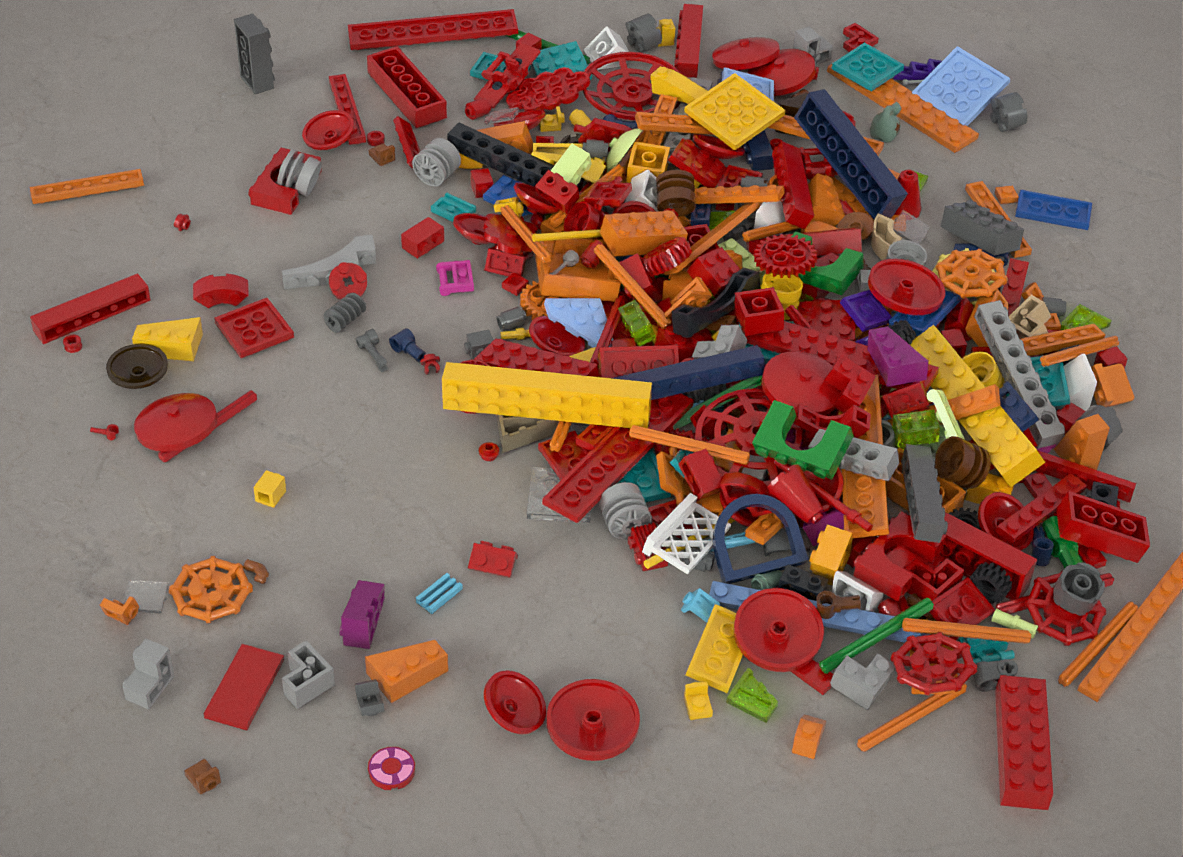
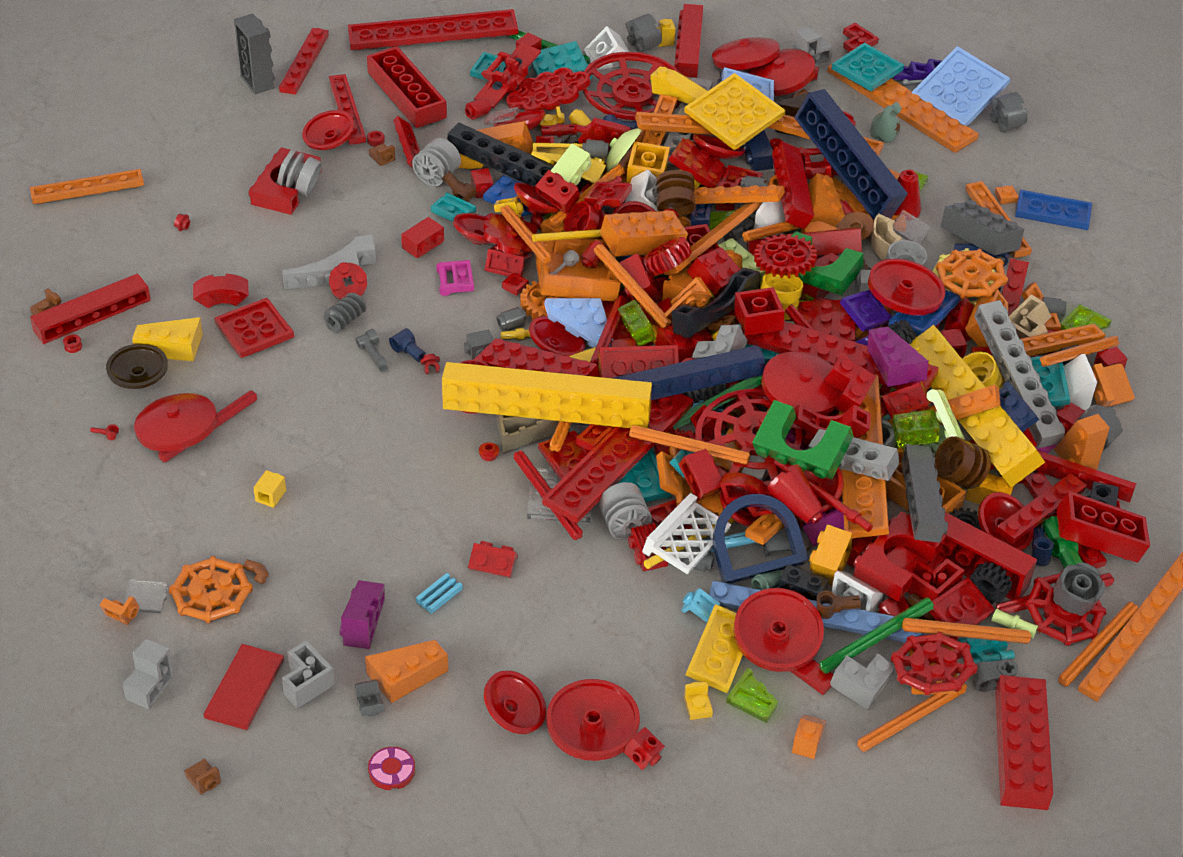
(51, 300): none -> dark orange bracket
(303, 61): none -> red plate
(461, 190): none -> reddish brown pin
(543, 488): none -> red axle
(557, 130): none -> red pin
(644, 749): none -> red brick

